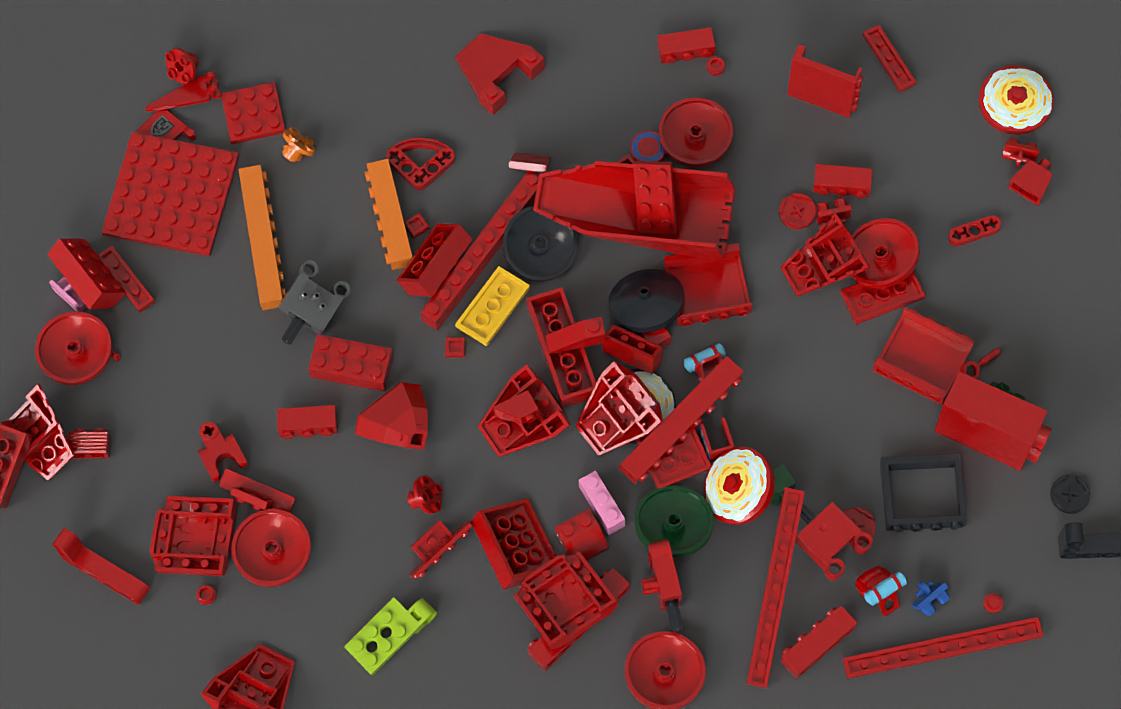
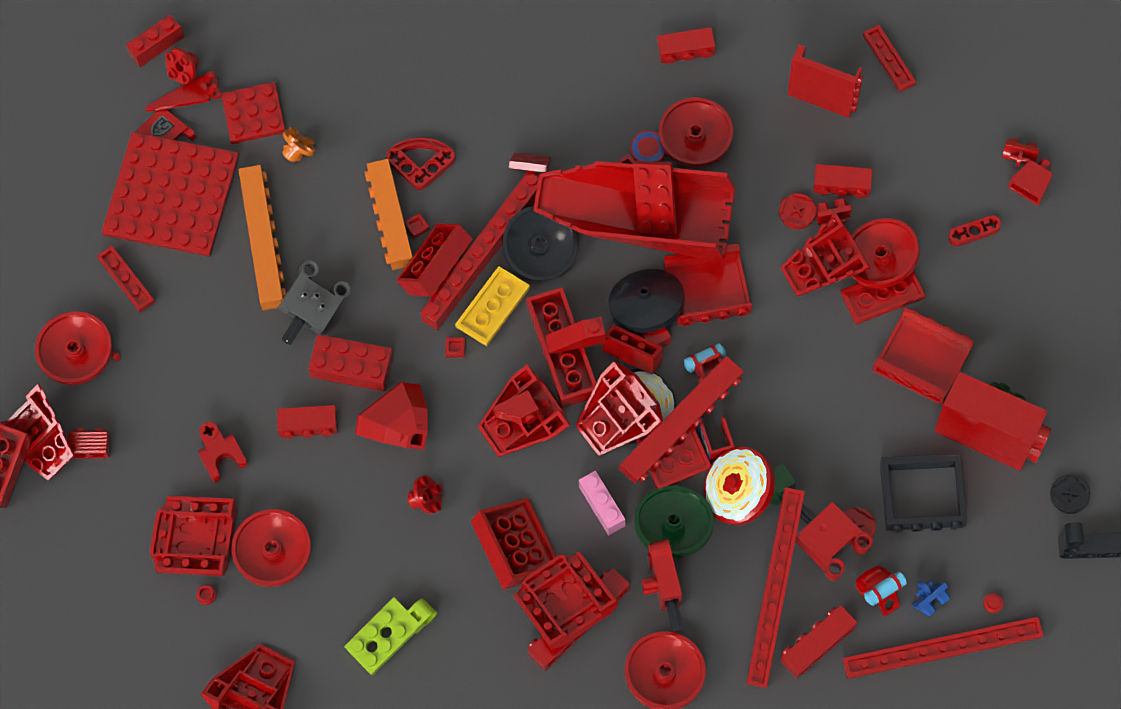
(68, 294): bright pink panel -> none
(74, 552): red beam -> none
(86, 273): red brick -> none
(155, 40): none -> red brick
(255, 492): red bracket -> none
(434, 543): red bracket -> none
(490, 60): red wedge -> none
(582, 535): red slope -> none
(715, 66): red tile -> none
(983, 361): red piece -> none
(1015, 100): dish -> none

